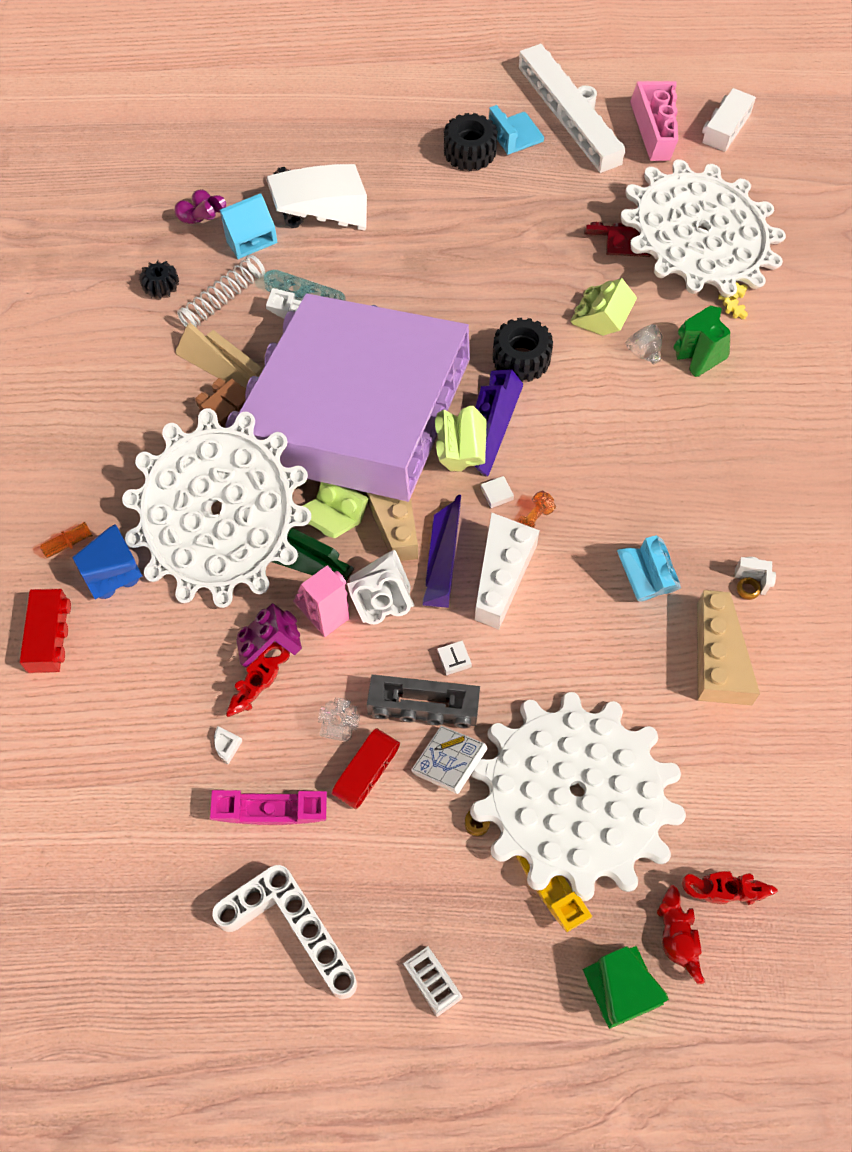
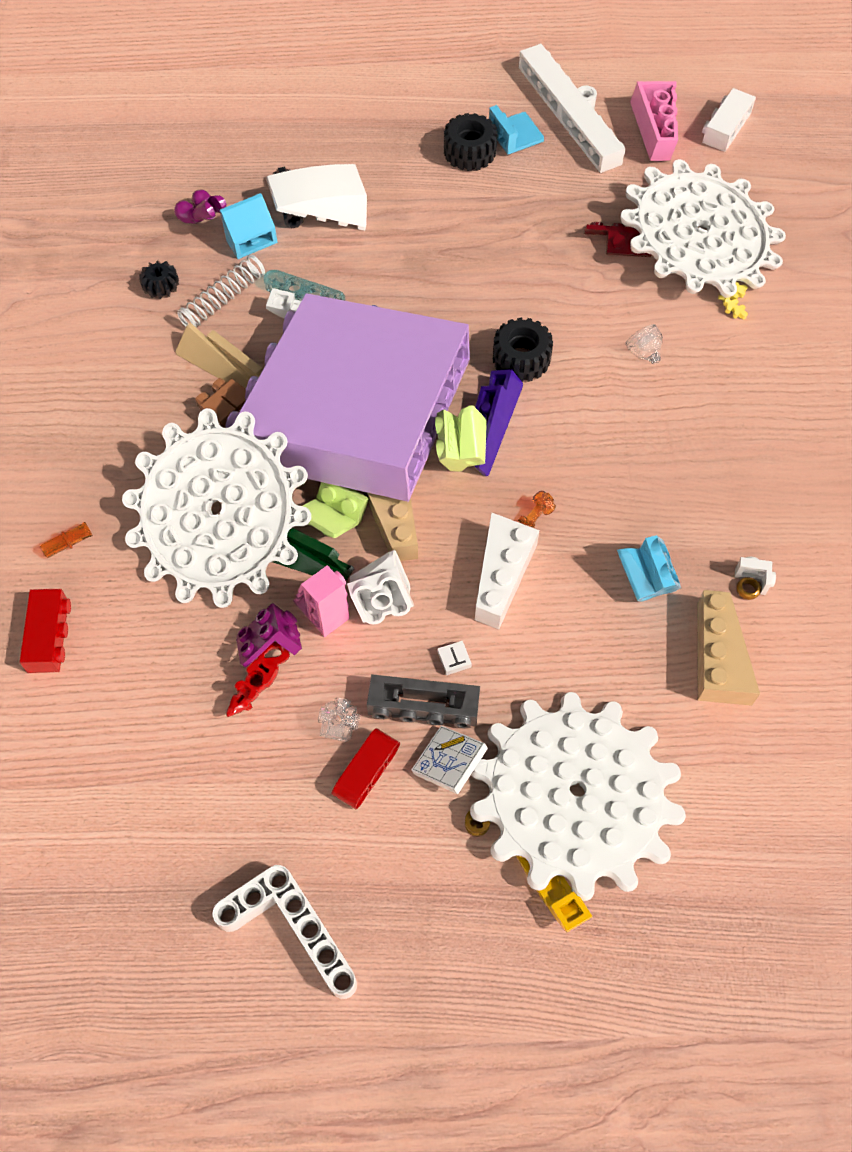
(107, 564): blue piece -> none
(226, 744): white tile -> none
(268, 808): dark pink slope -> none
(442, 555): dark purple wedge -> none
(447, 1002): white slope -> none
(497, 492): white tile -> none
(604, 307): yellowish green slope -> none
(623, 986): green piece -> none
(678, 939): red animal -> none
(704, 340): green piece -> none
(724, 888): red animal -> none

